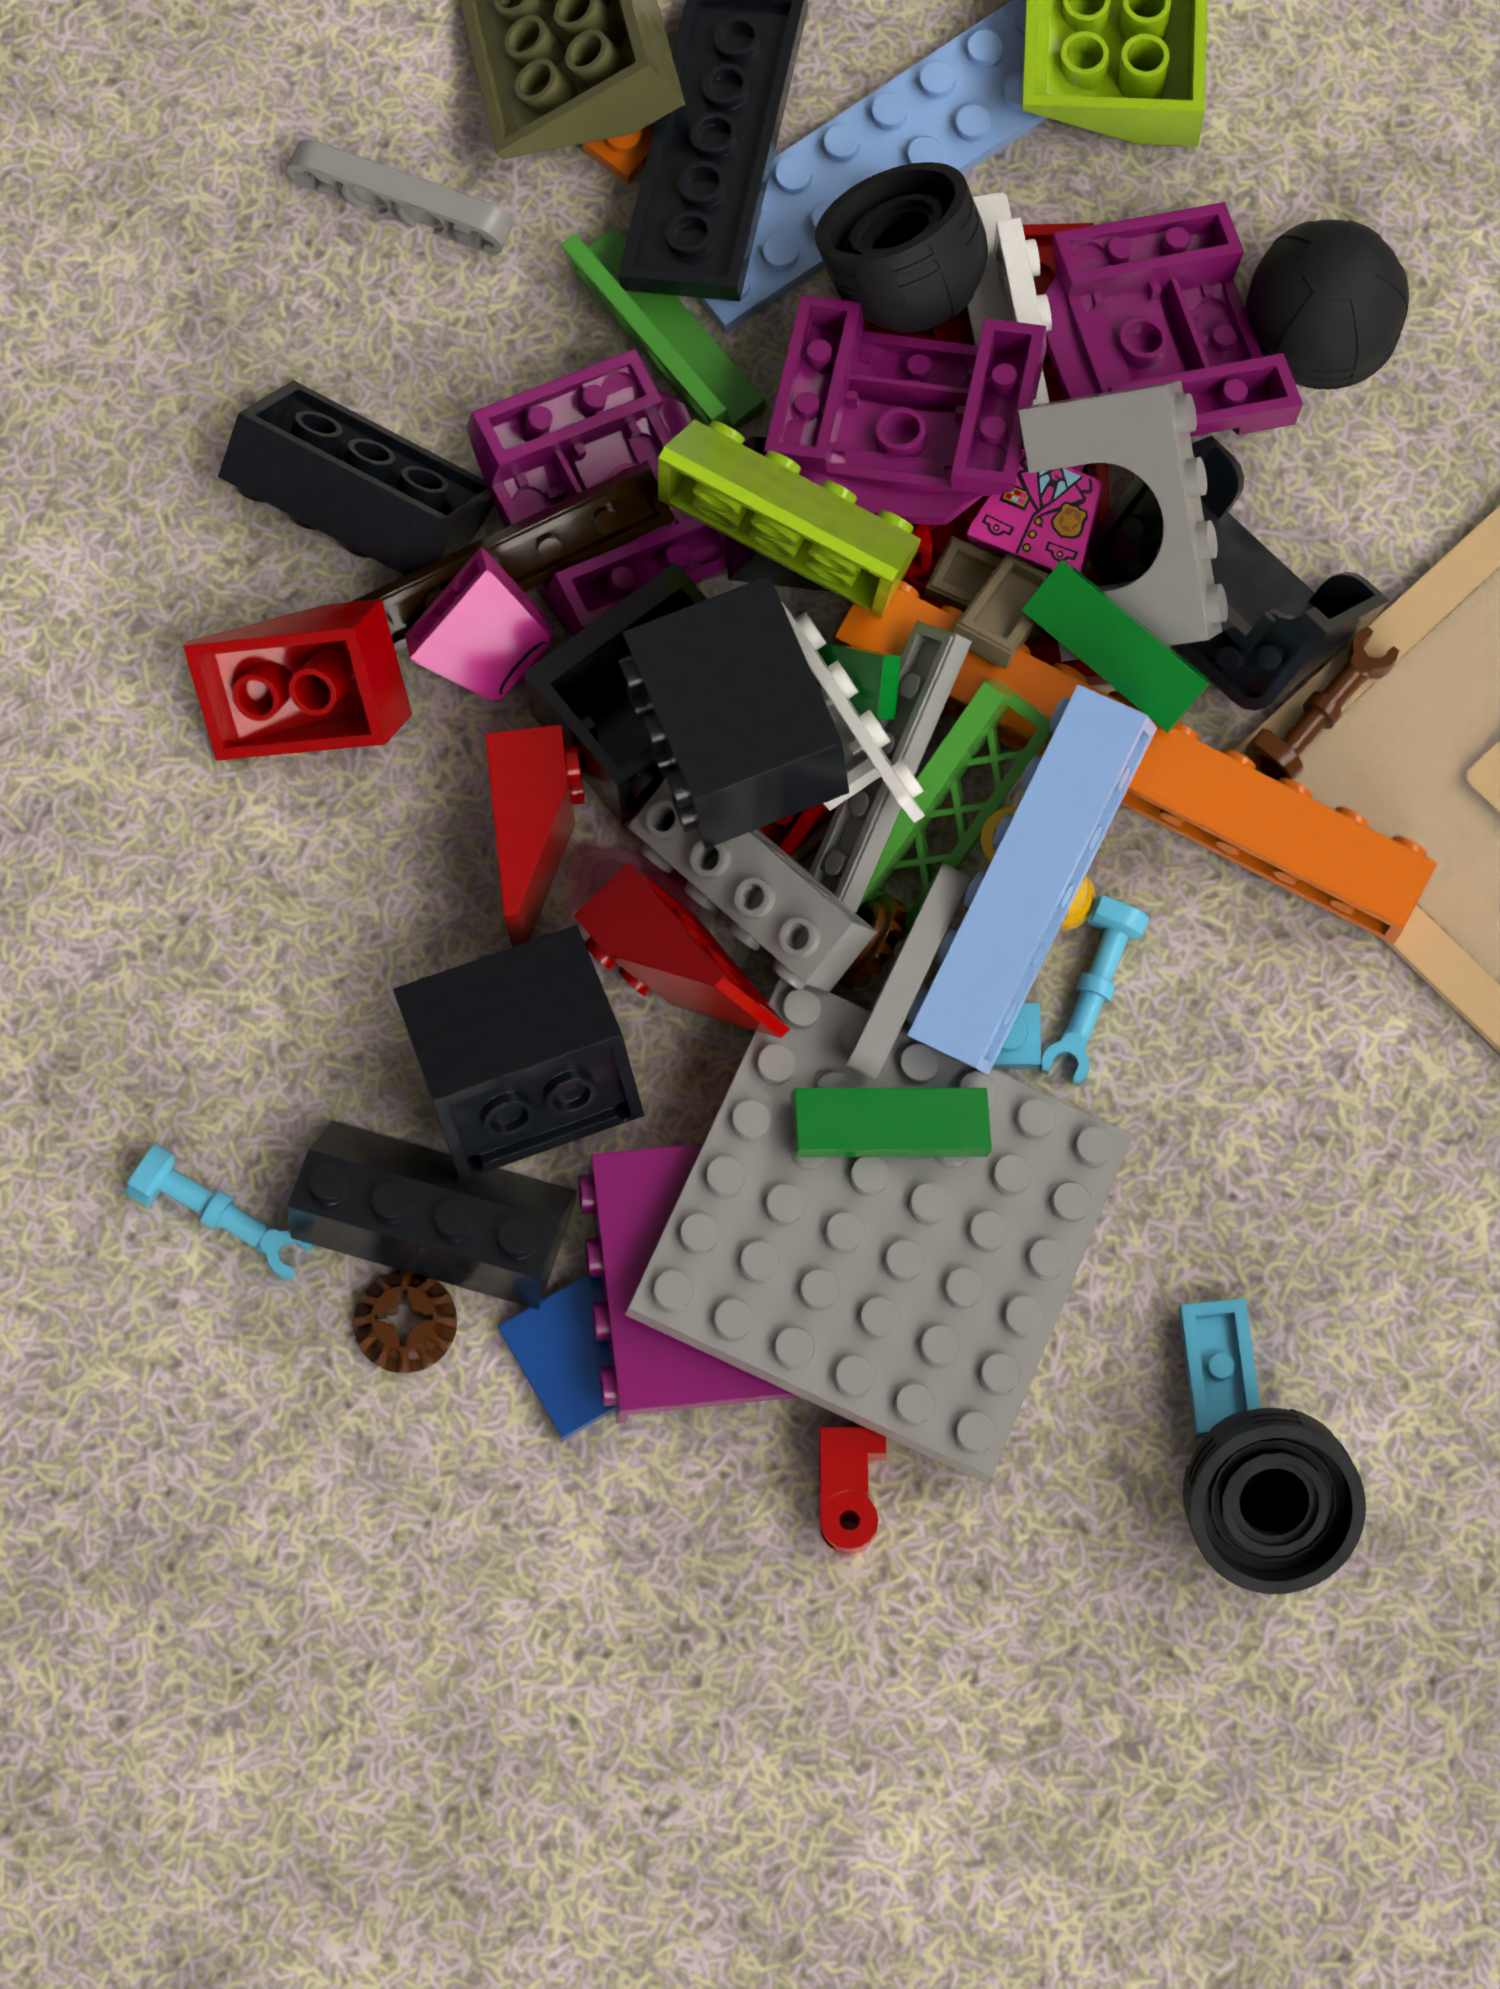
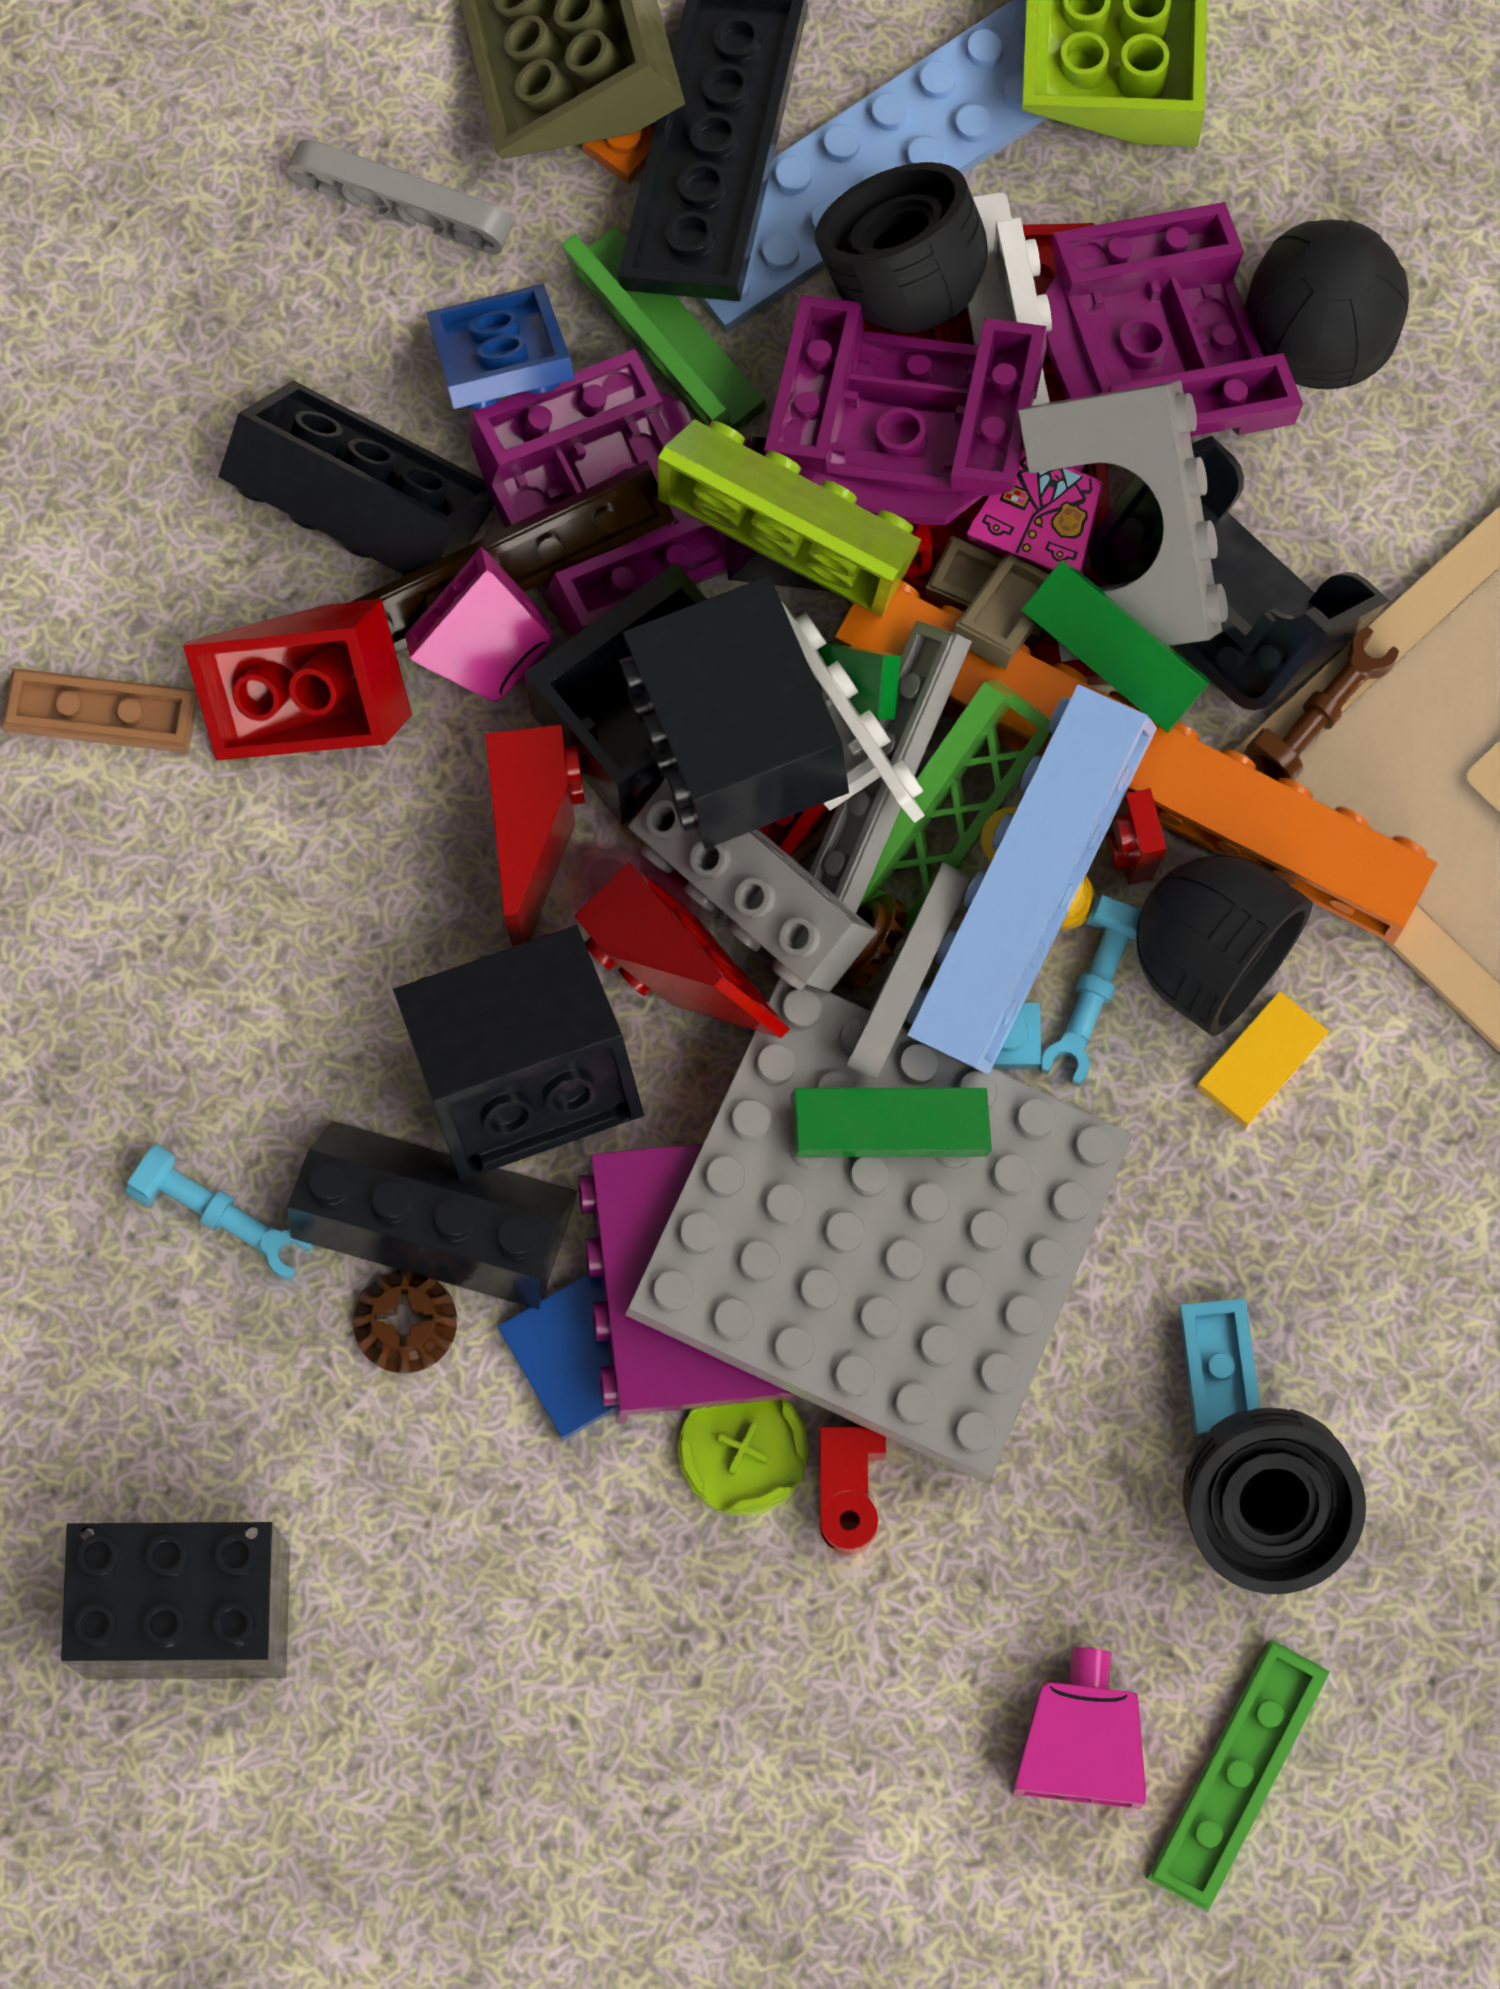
(100, 710): none -> medium nougat tile
(175, 1601): none -> black container
(500, 347): none -> blue plate
(743, 1455): none -> lime tile
(1084, 1739): none -> dark pink torso
(1136, 837): none -> red plate
(1217, 936): none -> black piece
(1238, 1775): none -> bright green tile
(1262, 1059): none -> yellow tile

